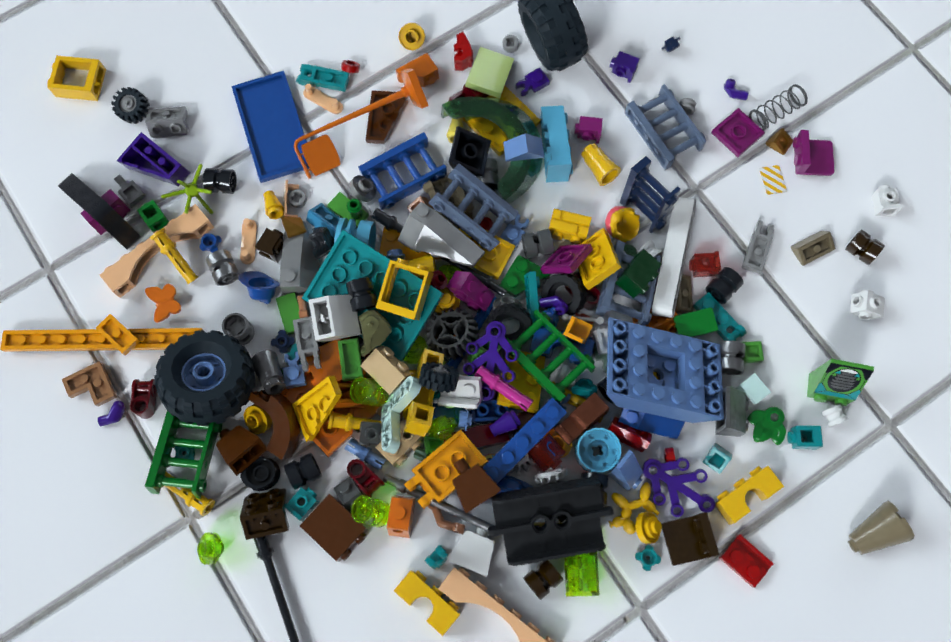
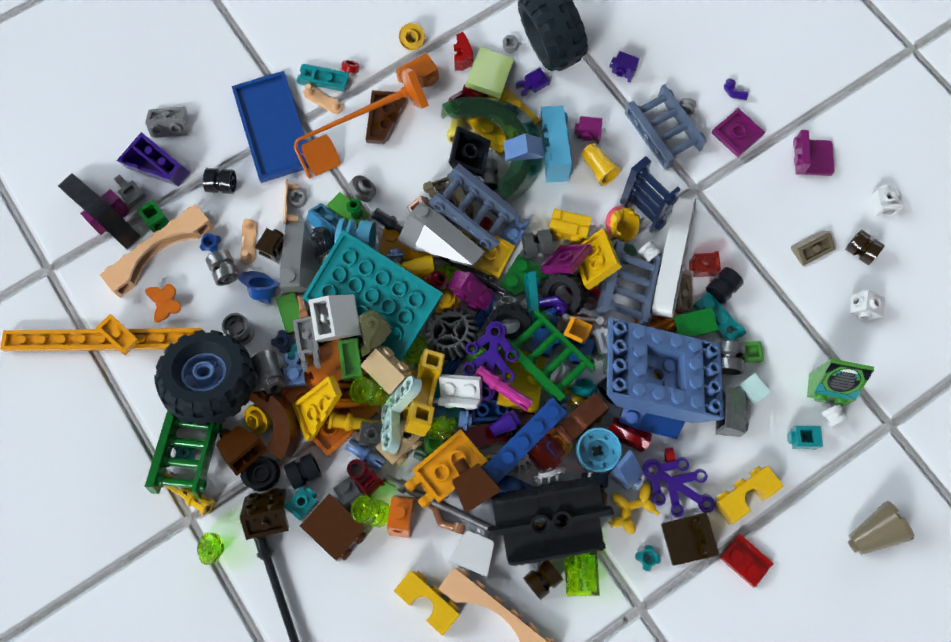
(93, 82): yellow window -> none
(93, 379): medium nougat plate -> none
(114, 415): dark purple arm -> none
(130, 105): black wheel -> none
(143, 393): dark red piece -> none
(169, 248): yellow pin -> none
(191, 190): lime plant -> none
(273, 207): yellow cone -> none
(293, 226): pearl gold slope -> none
(361, 294): black wheel -> none
(388, 283): yellow window -> none
(395, 155): blue fence -> none
(437, 558): teal hinge -> none
(438, 377): black wheel -> none
(639, 273): dark green brick -> none
(648, 527): yellow plate -> none
(671, 44): dark blue plate -> none
(717, 458): teal slope -> none
(758, 248): light grey hinge -> none
(765, 118): dark grey piece -> none
(765, 427): green plate -> none
(773, 179): sticker -> none
(780, 141): pearl gold slope -> none

